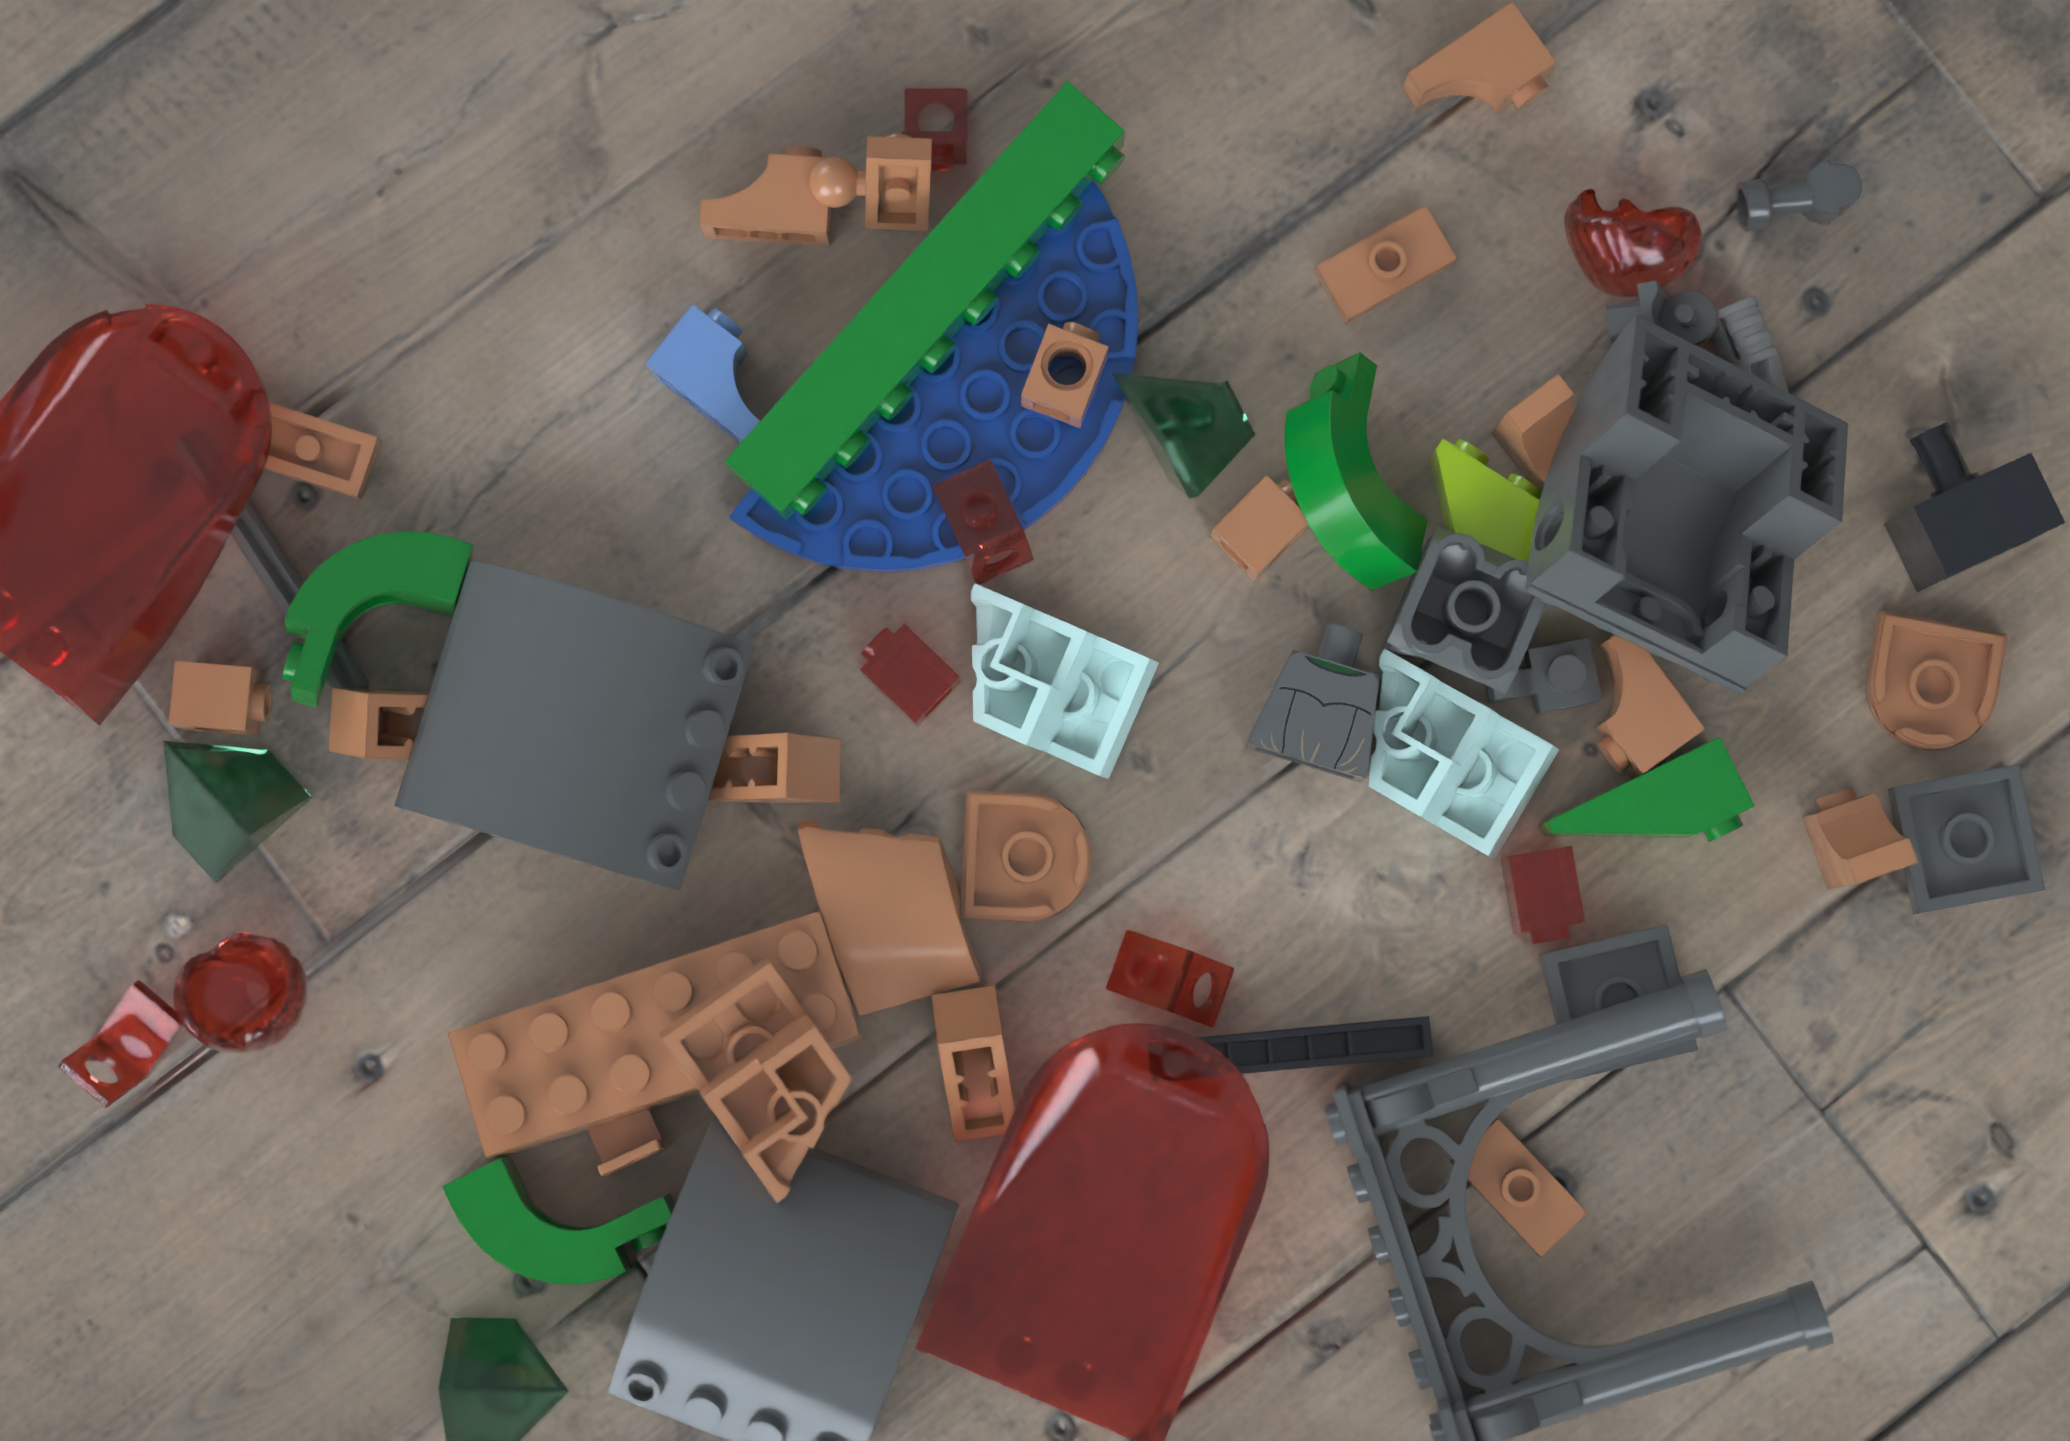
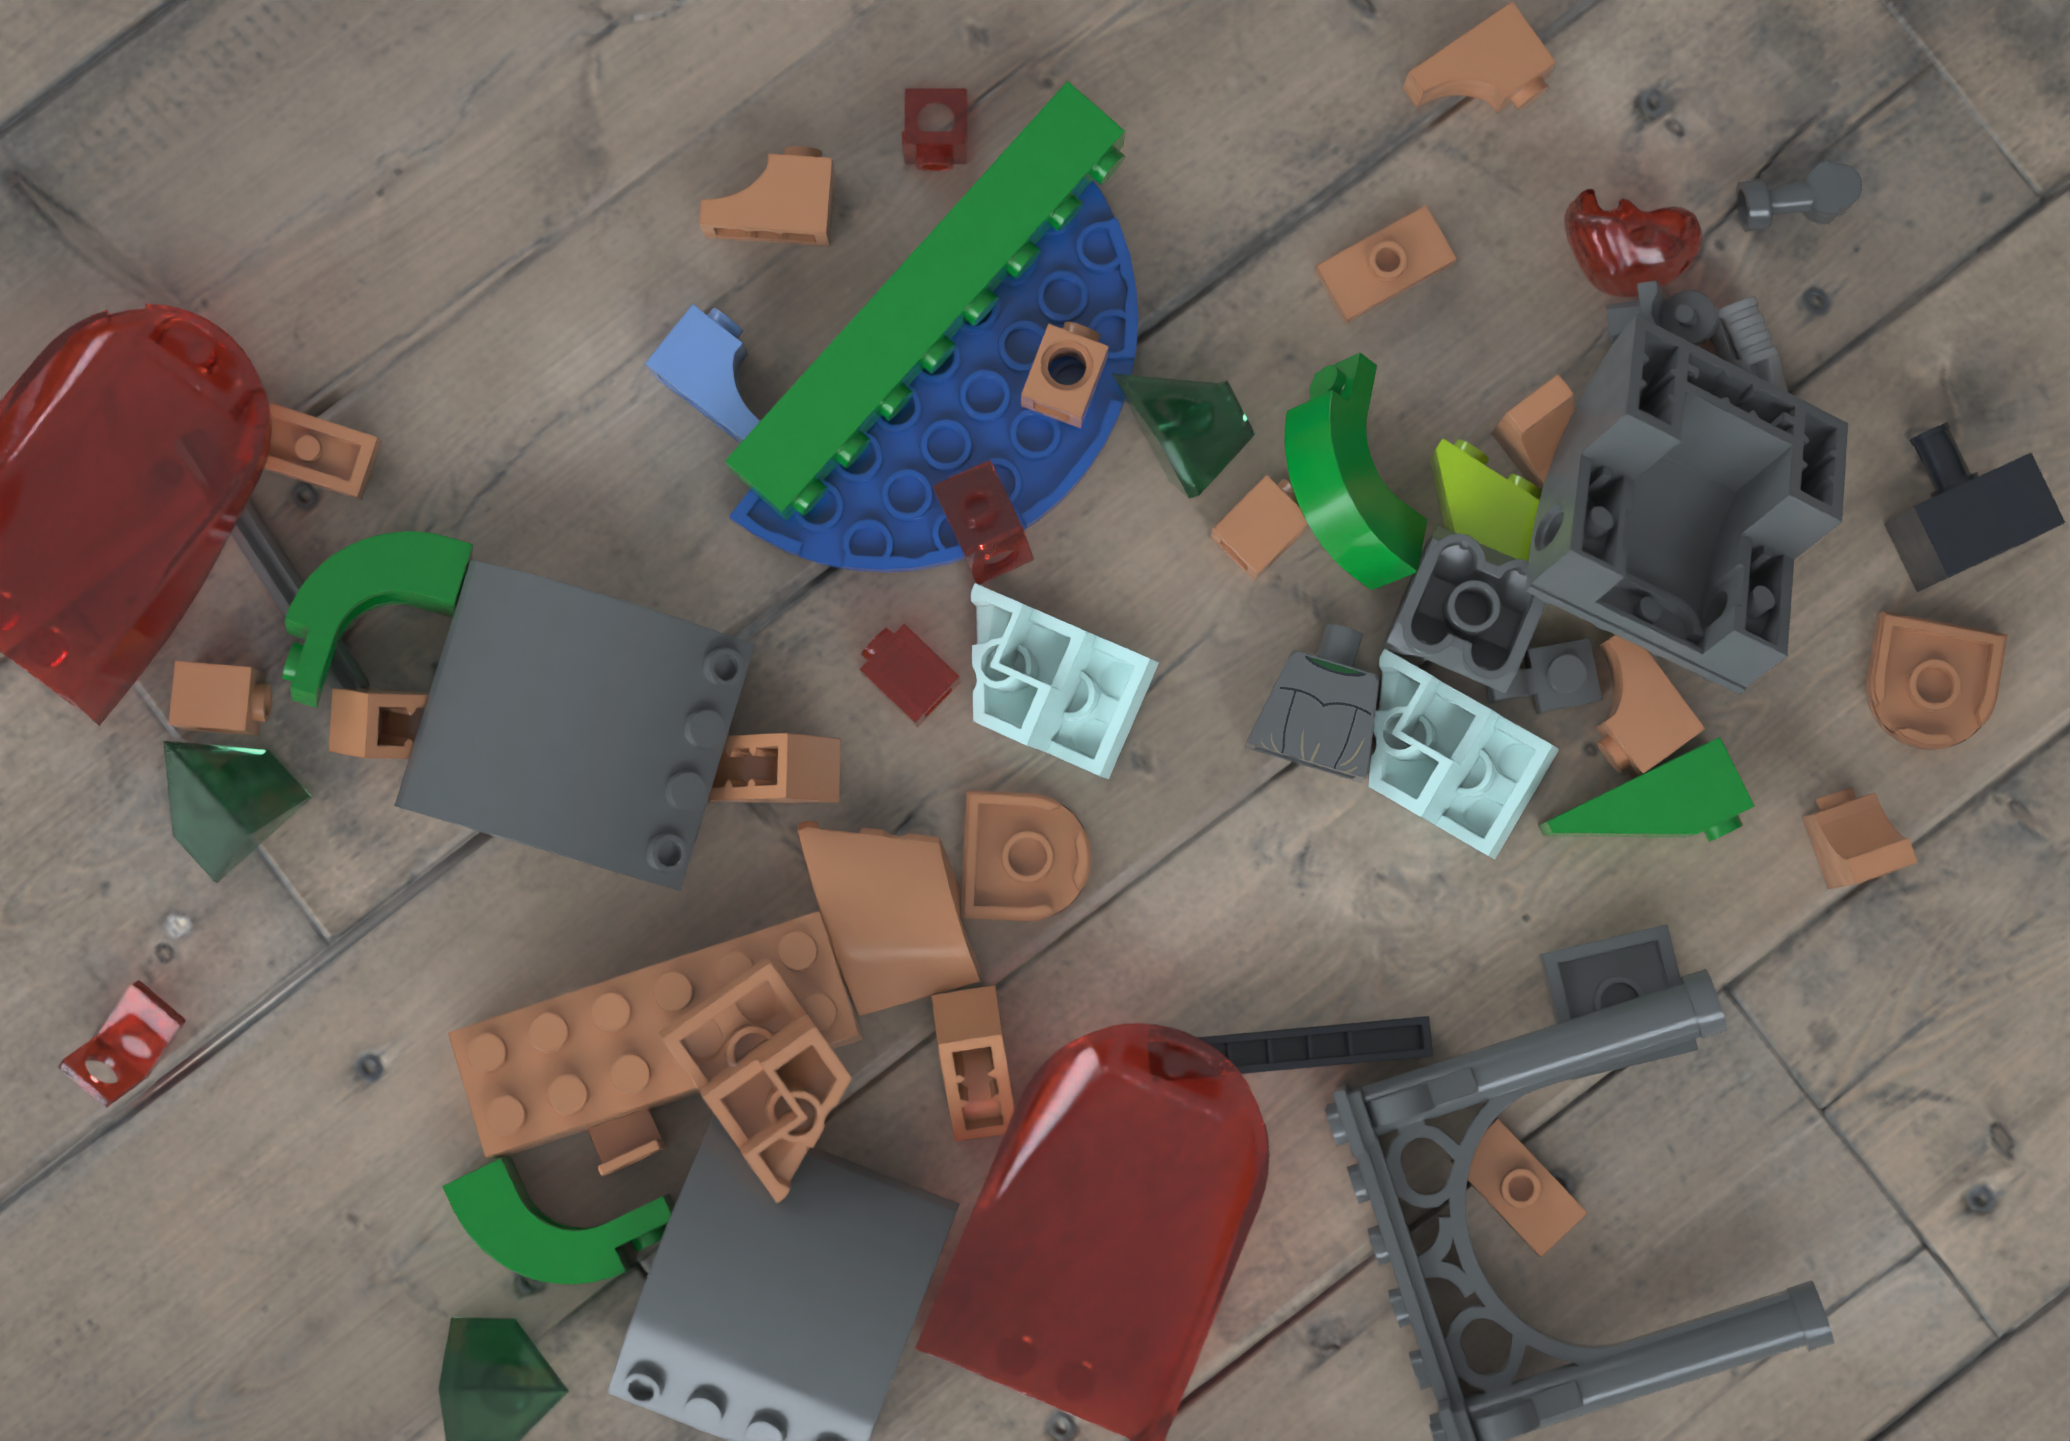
(241, 994): clear red piece -> none
(893, 182): nougat plate -> none
(1167, 977): clear red bracket -> none
(1543, 893): clear red brick -> none
(1968, 838): dark grey plate -> none

